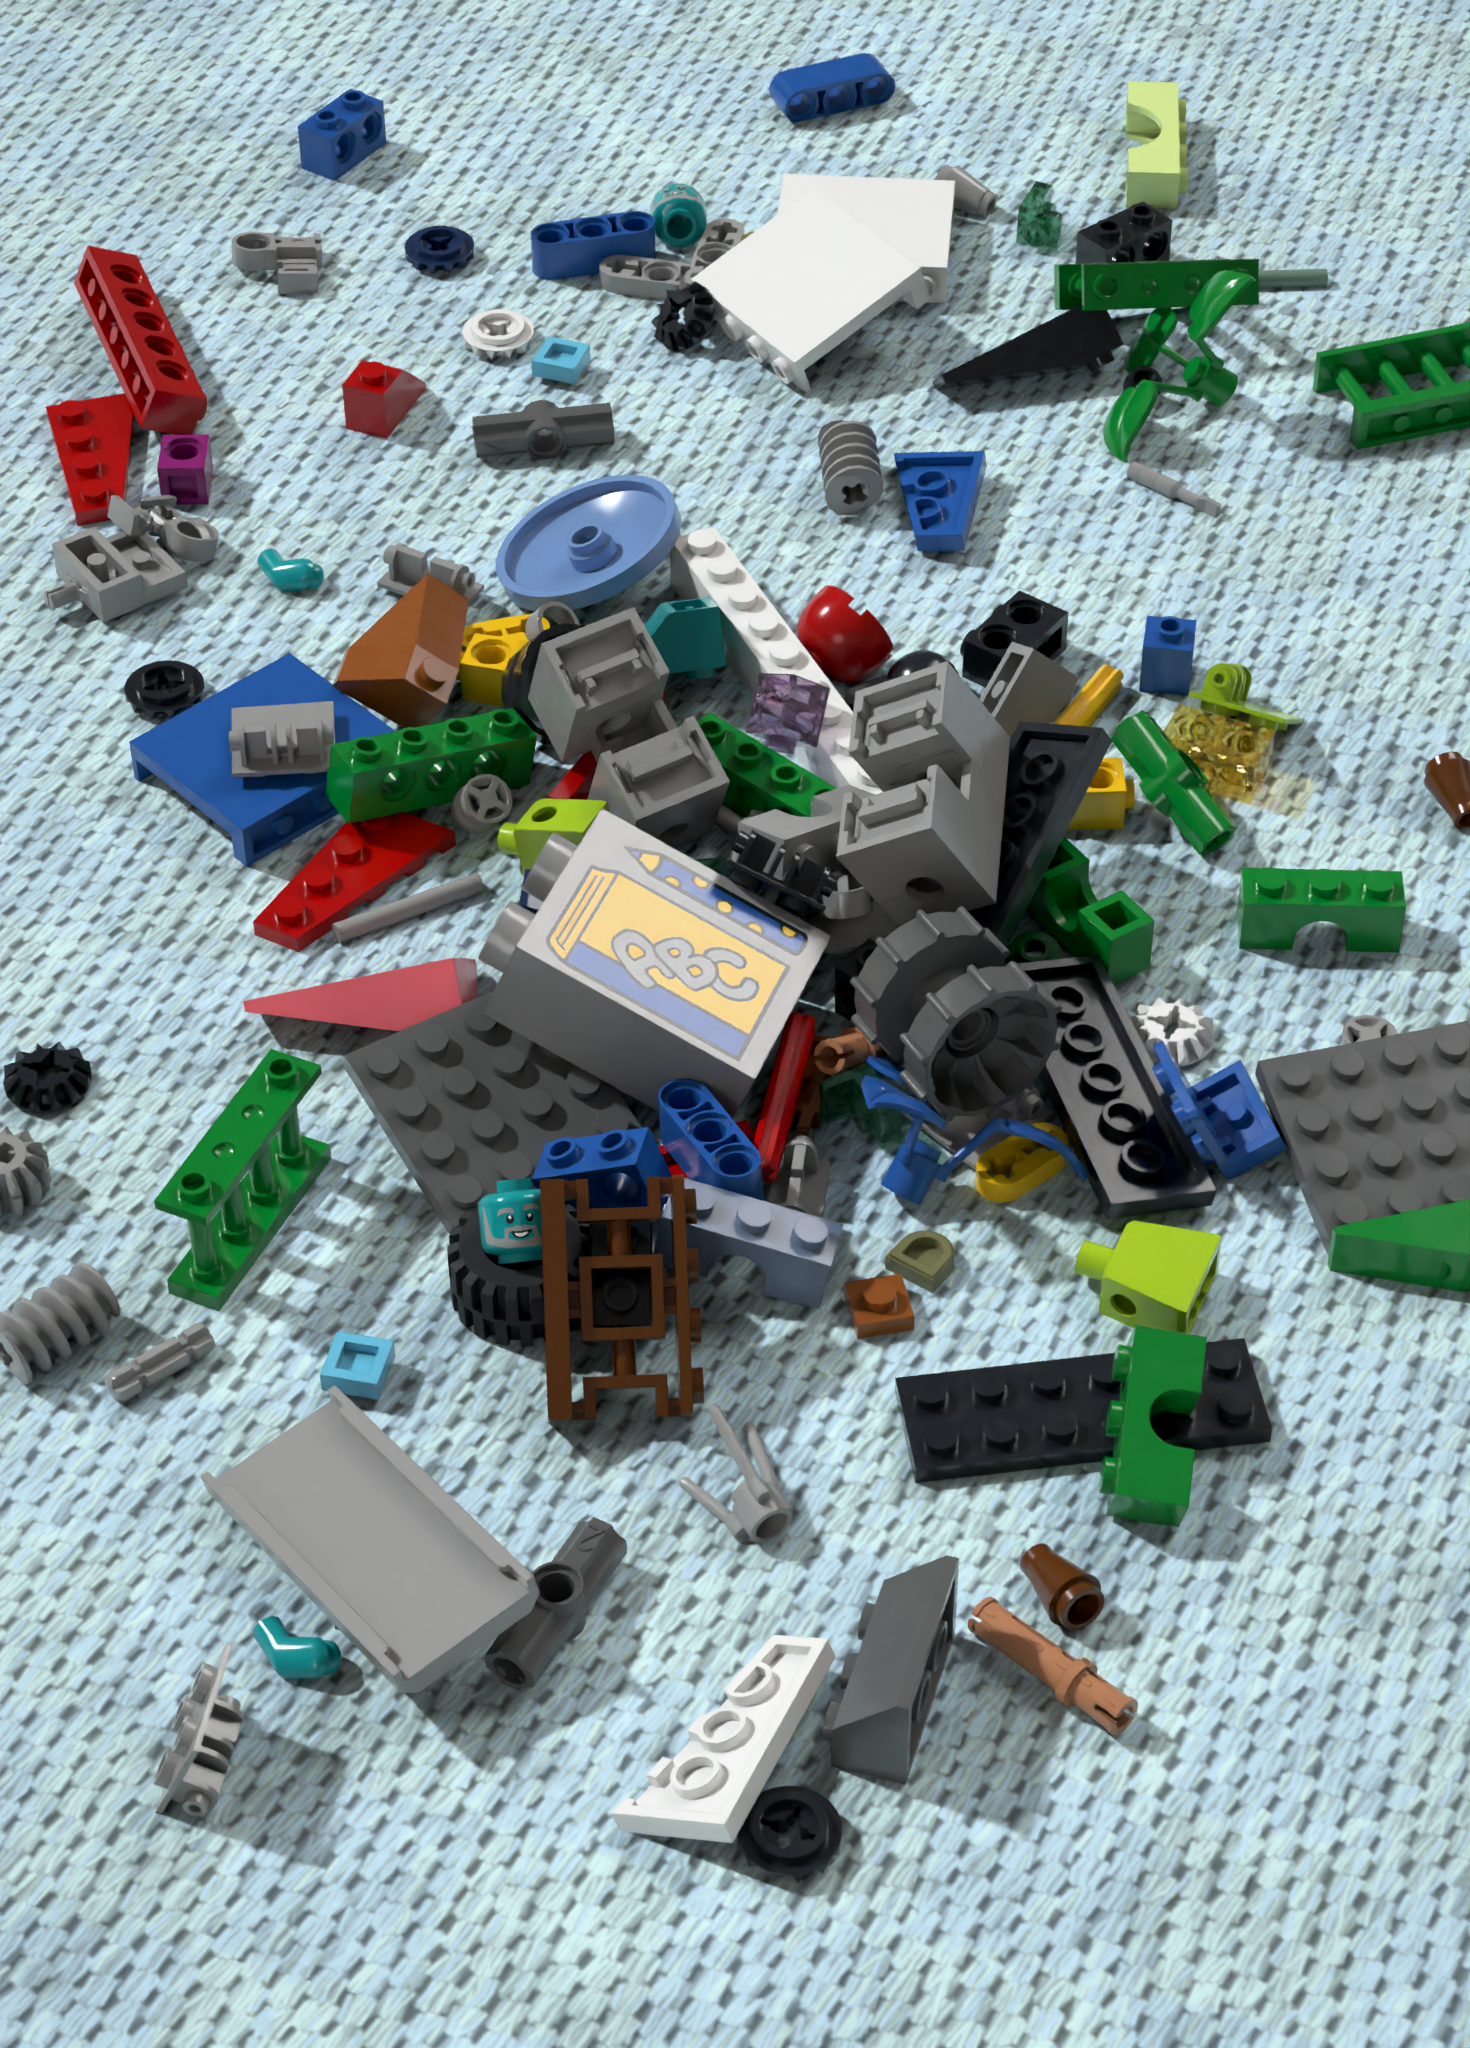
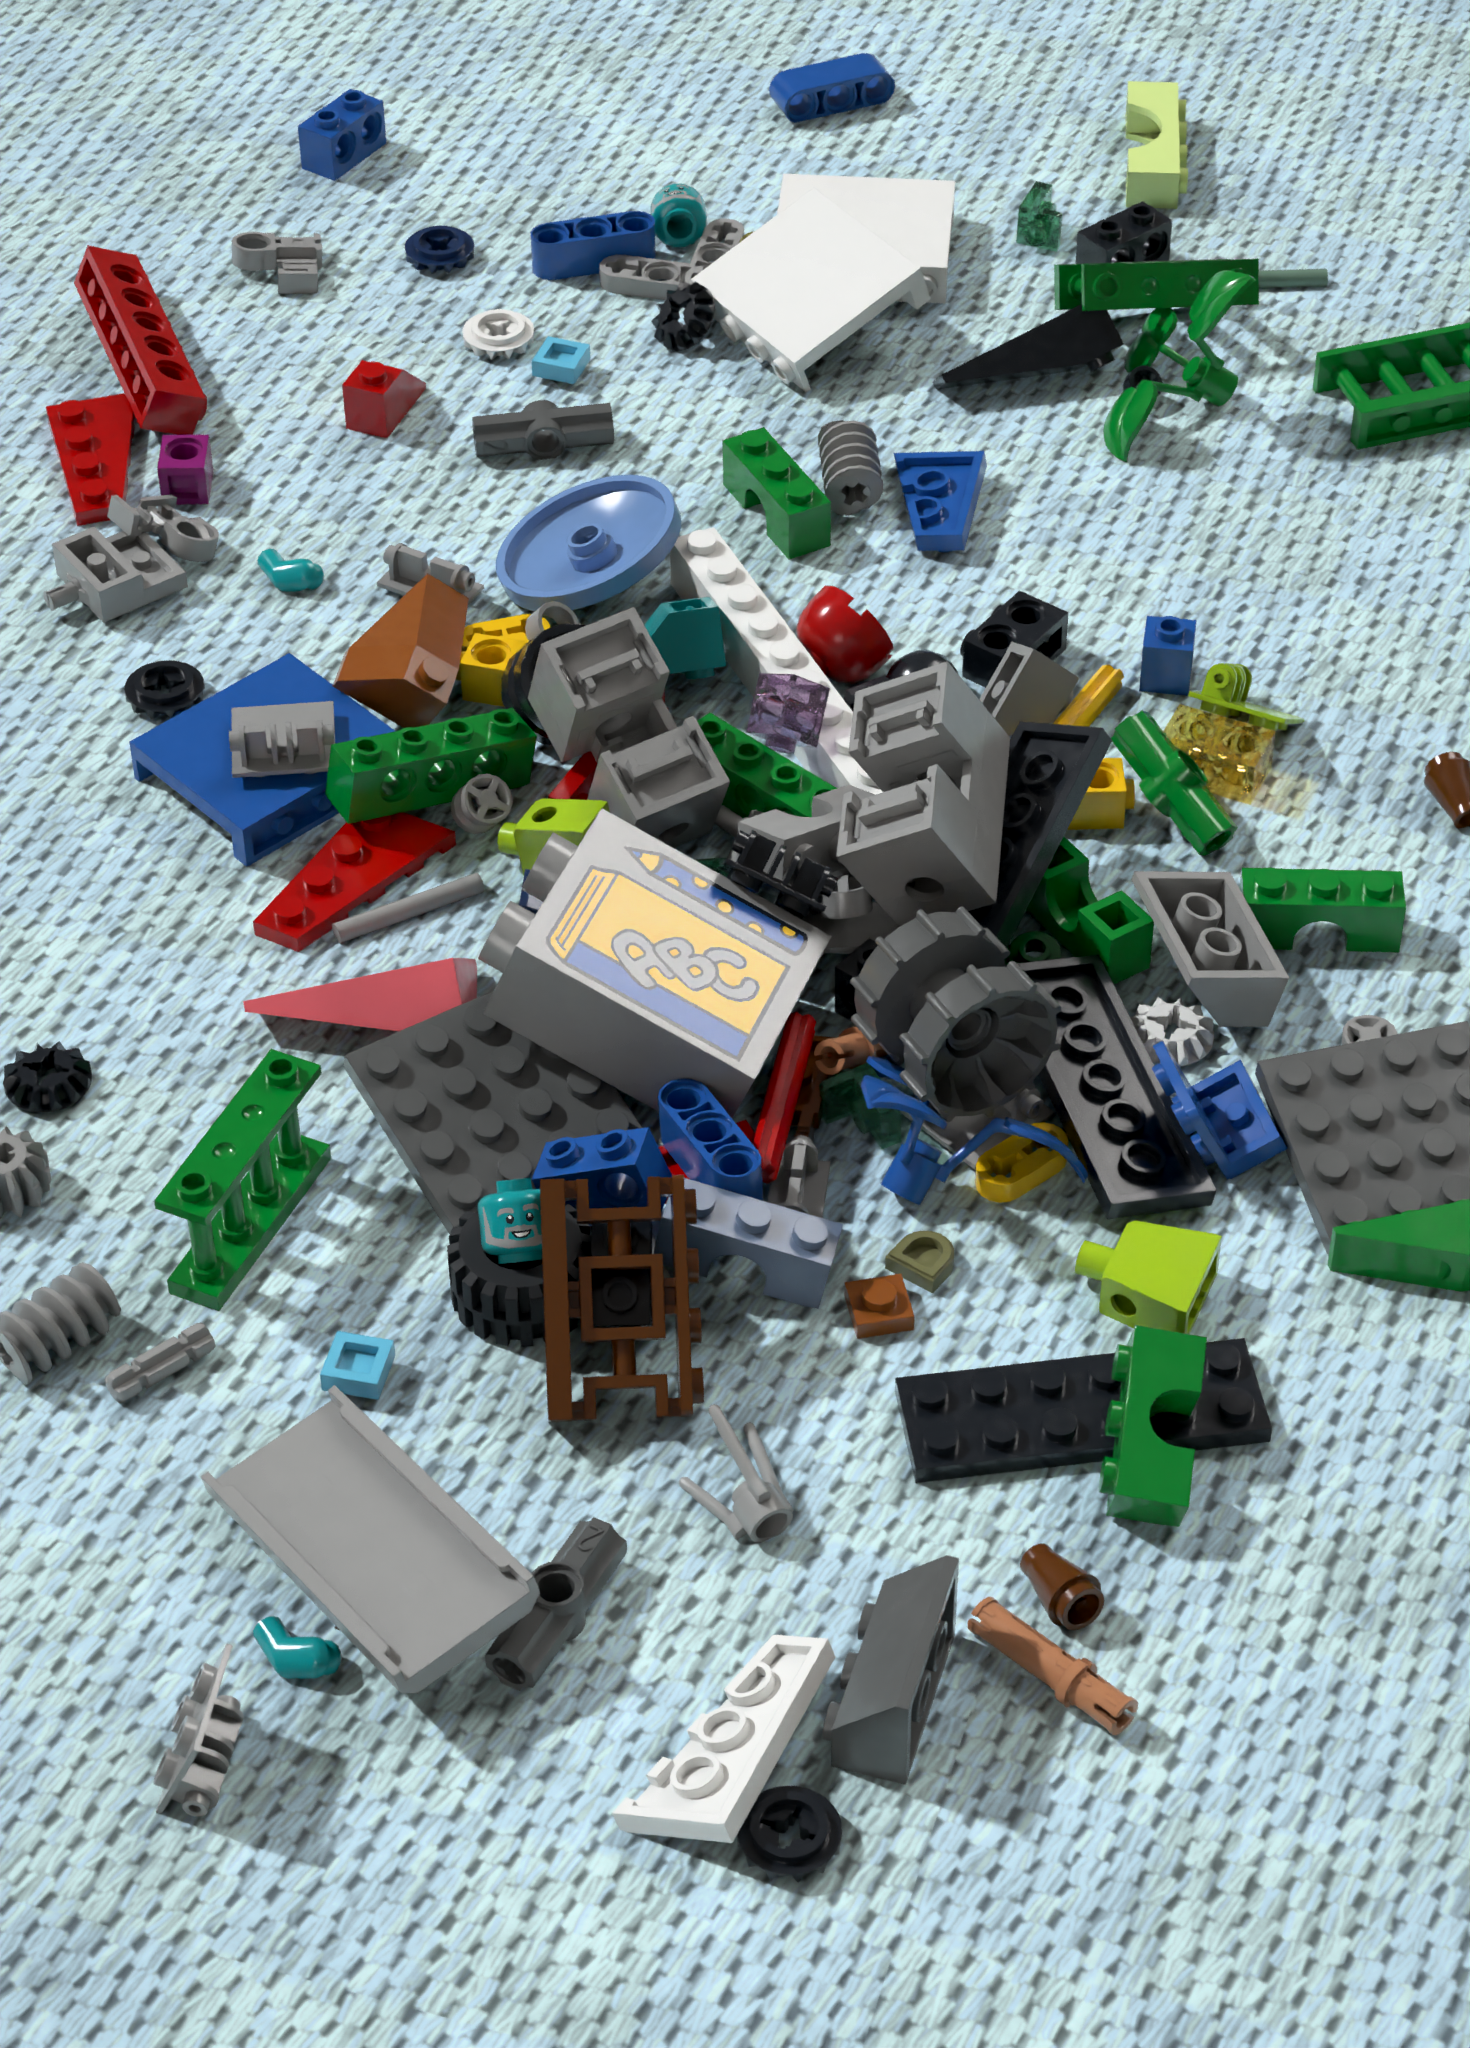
(794, 507): none -> green arch
(970, 194): light grey cone -> none
(1171, 488): light grey piece -> none
(1215, 944): none -> light grey slope

